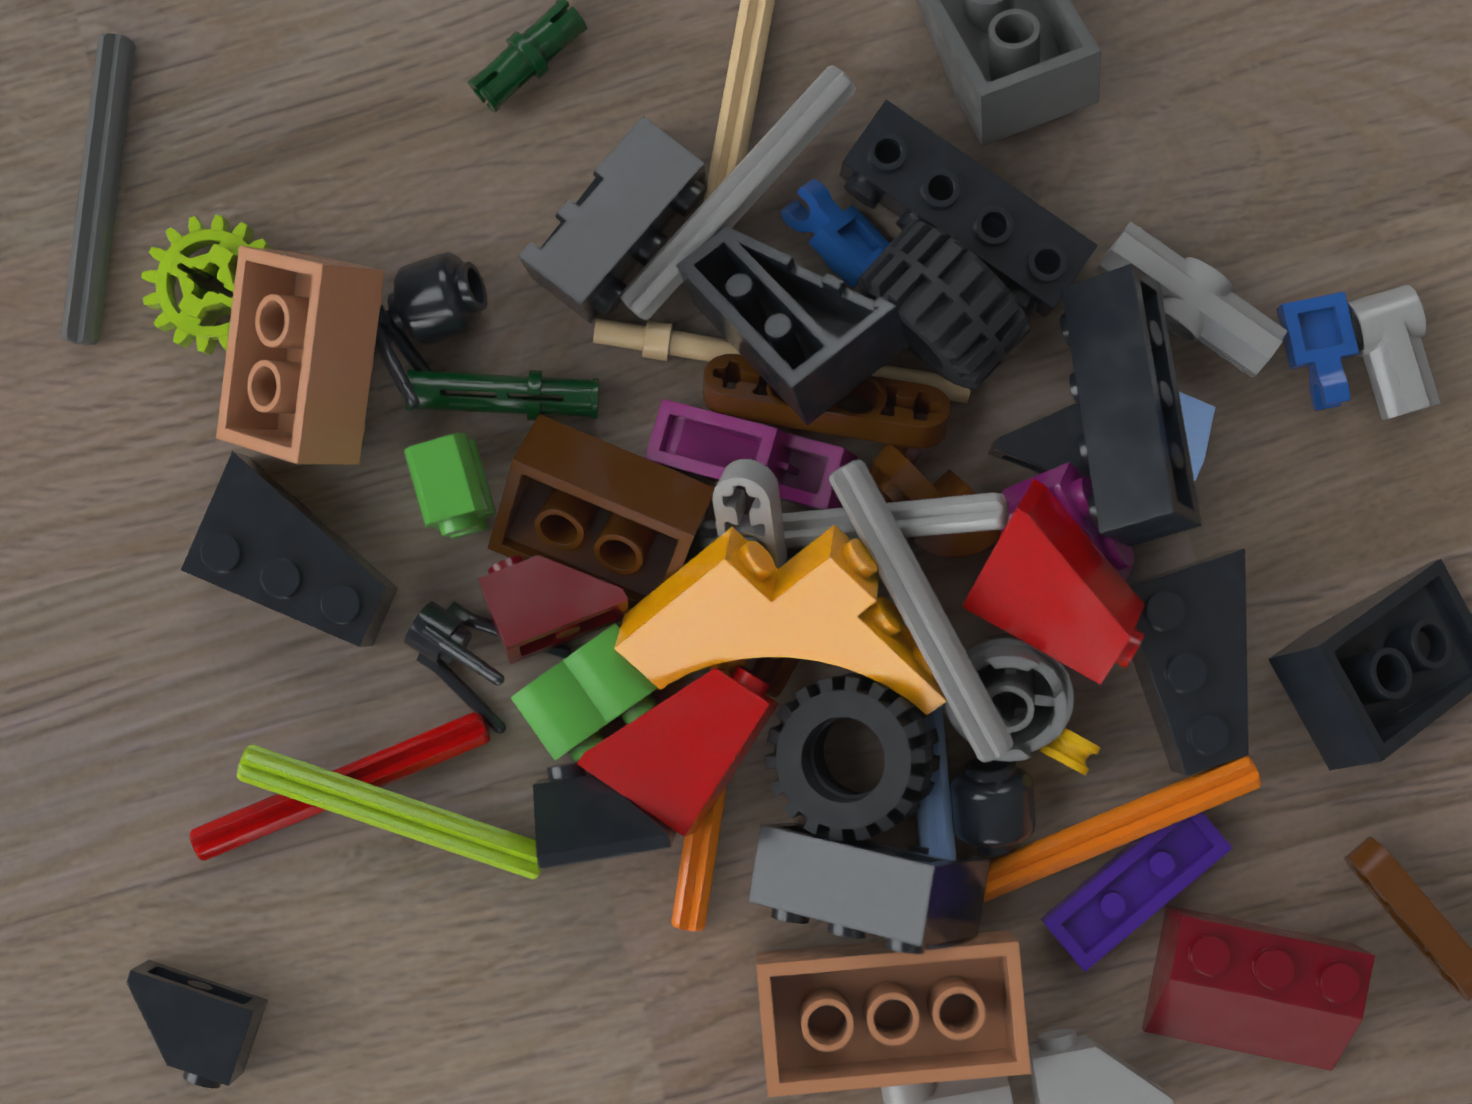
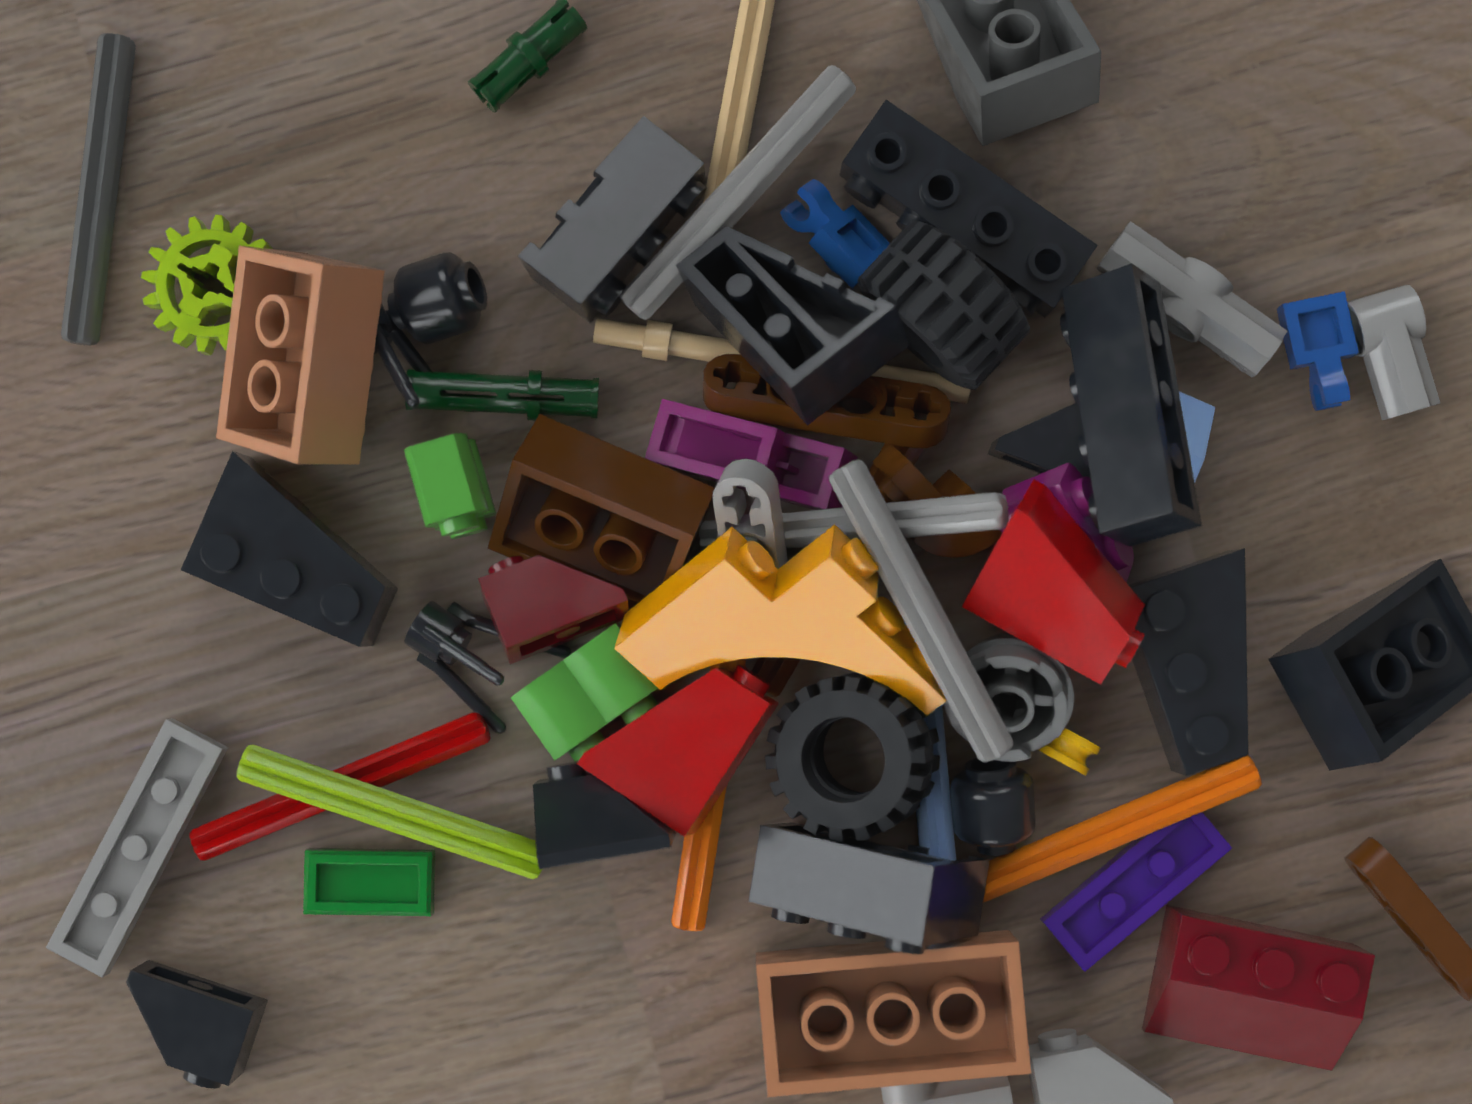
(137, 847): none -> light grey plate
(369, 882): none -> green tile

